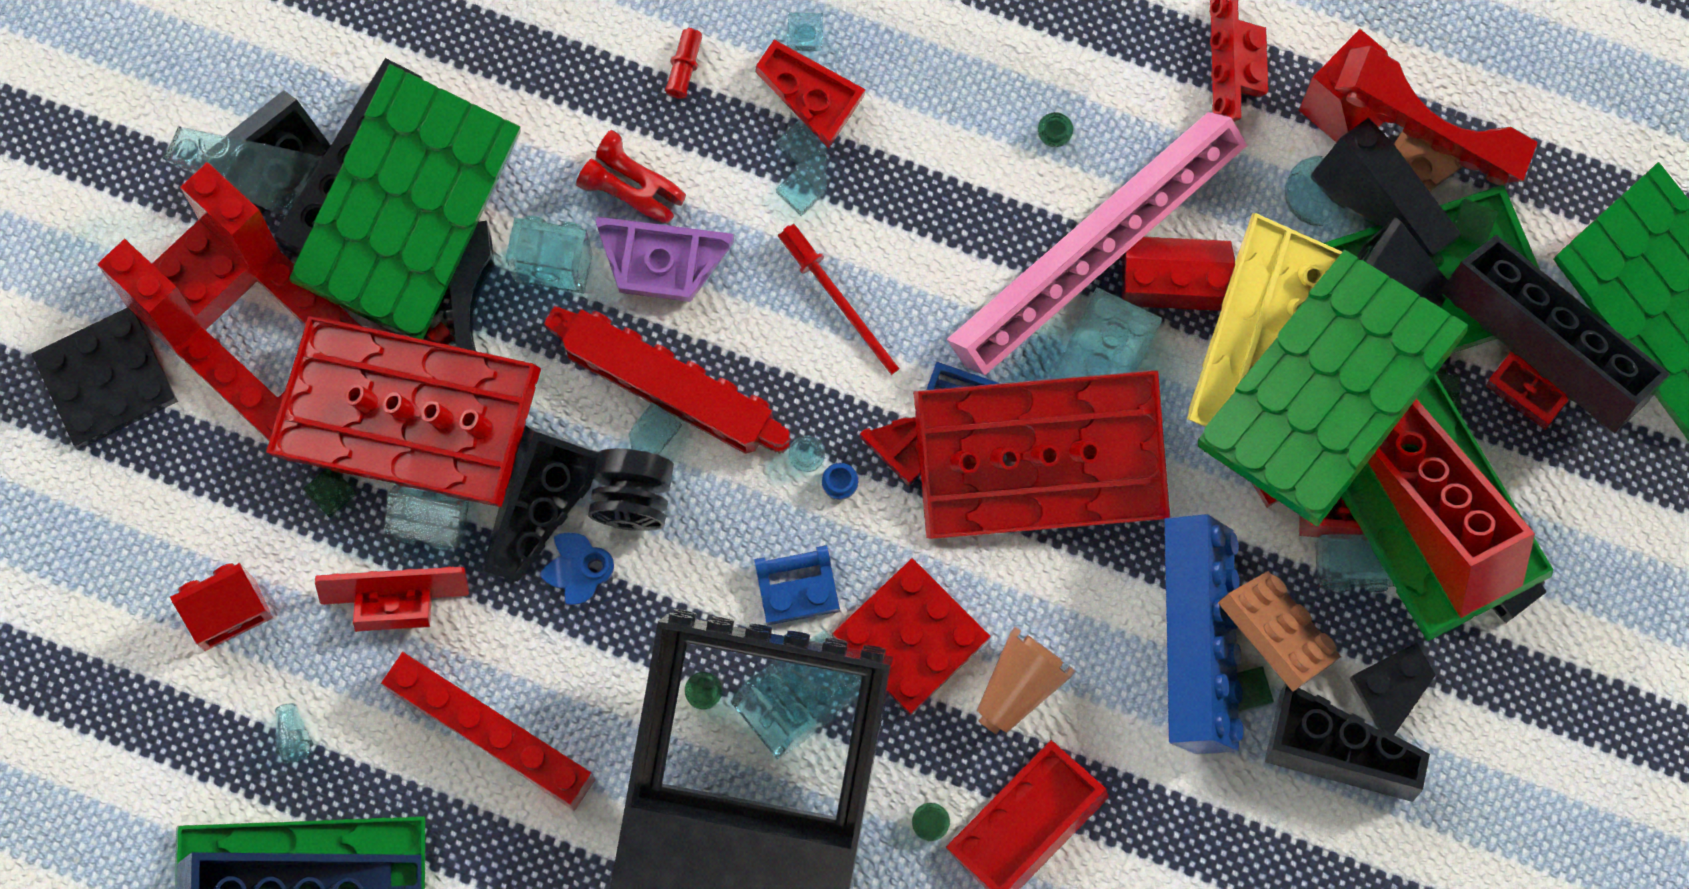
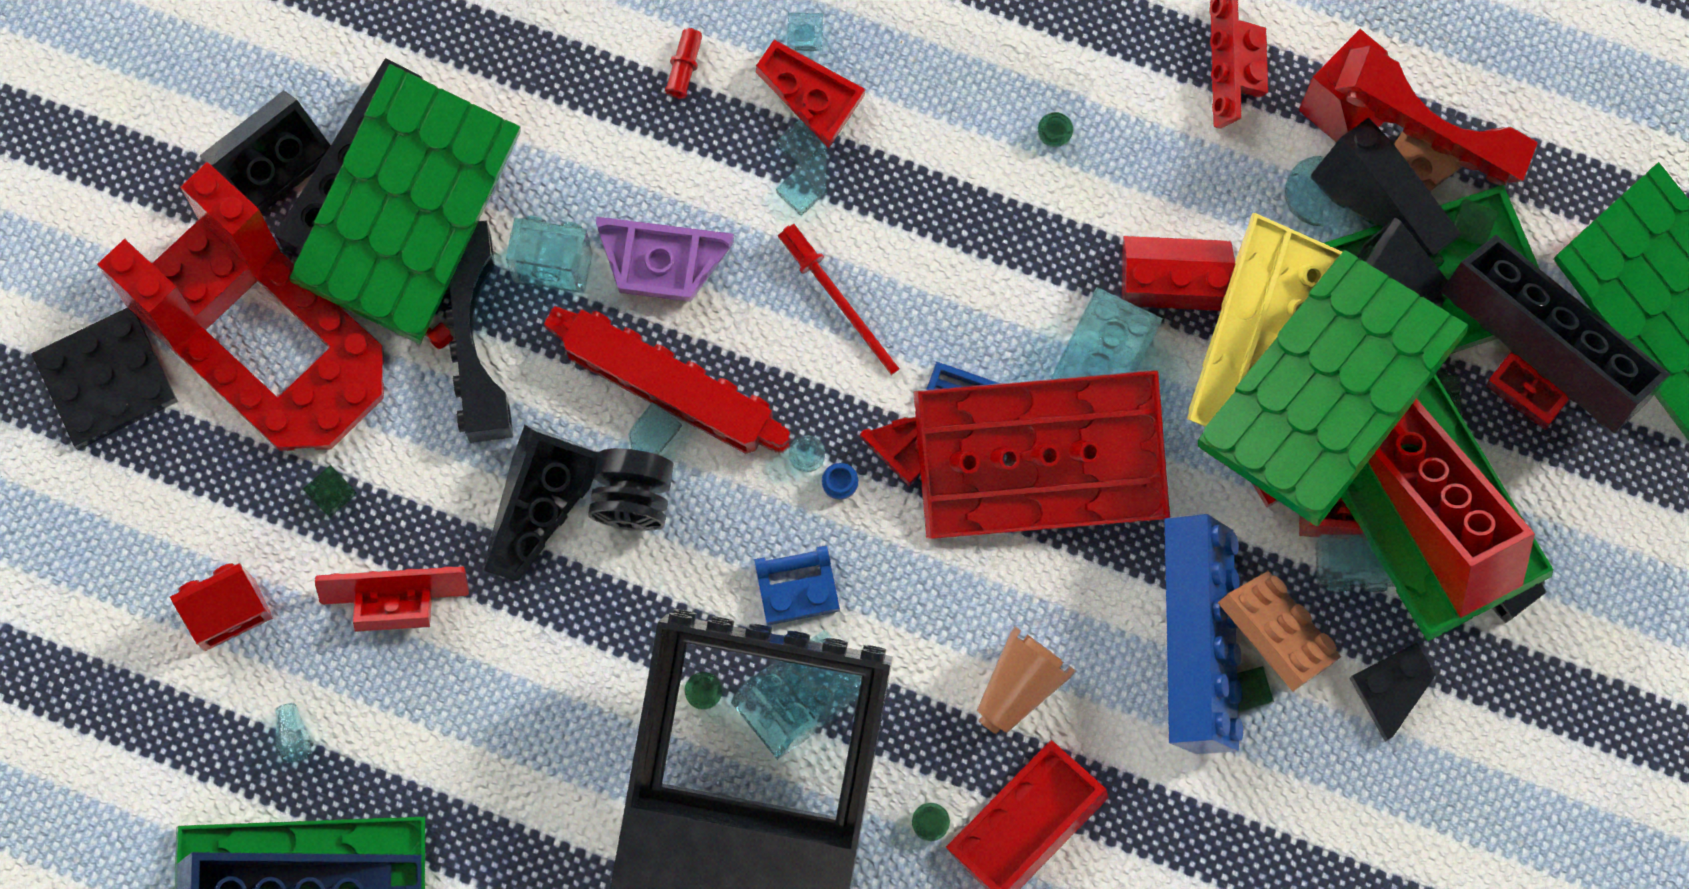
(261, 172): clear light blue wing -> none
(404, 411): red piece -> none
(425, 517): clear light blue brick -> none
(488, 730): red arch -> none
(571, 568): blue plate -> none
(612, 155): red piece -> none
(921, 631): red plate -> none
(1096, 243): bright pink brick -> none
(1341, 747): black wedge -> none

